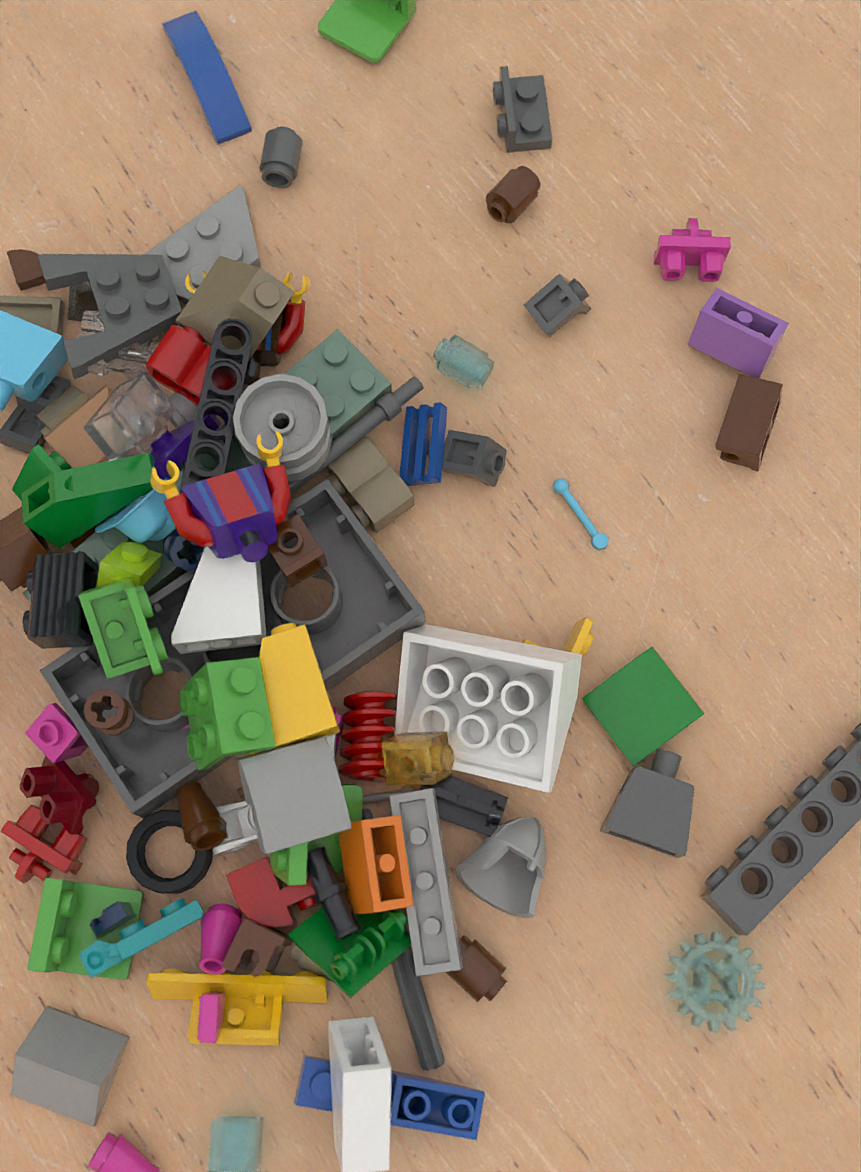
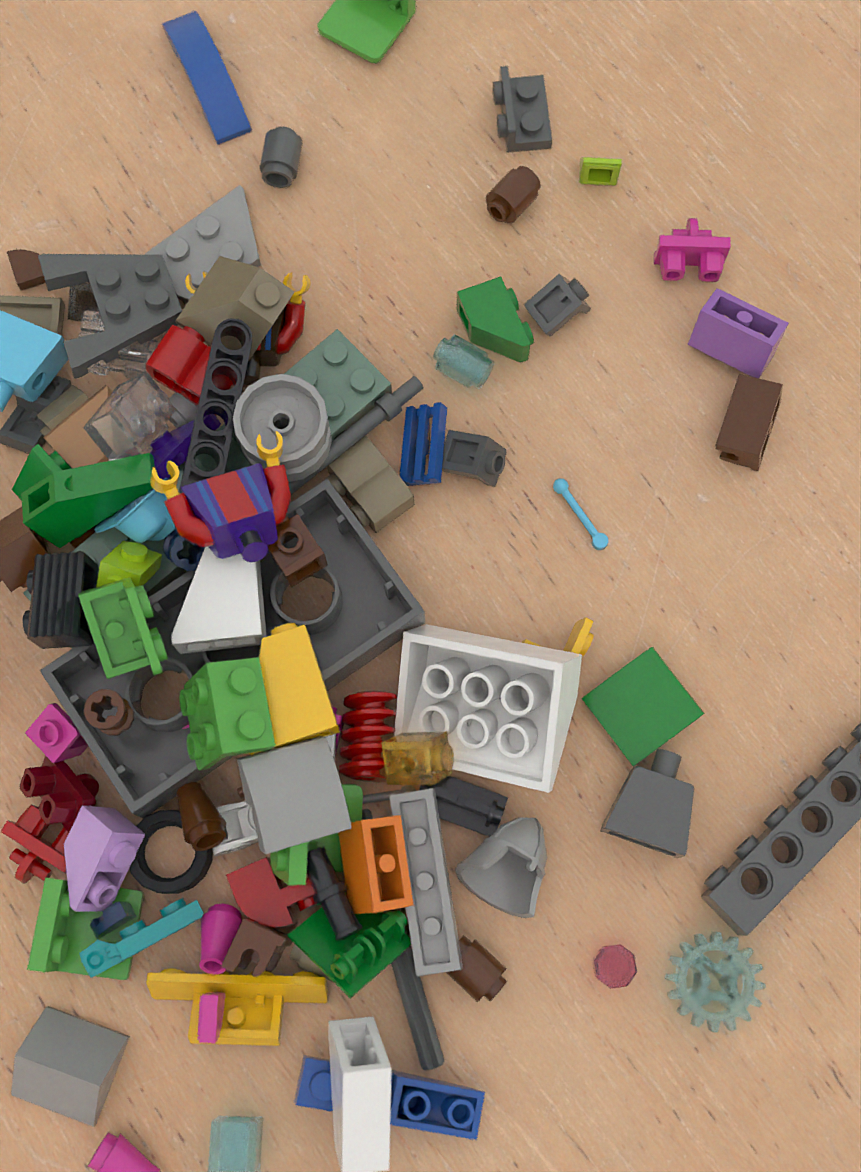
(99, 856): none -> lavender slope
(492, 319): none -> green slope
(599, 171): none -> lime slope
(614, 966): none -> clear pink tile

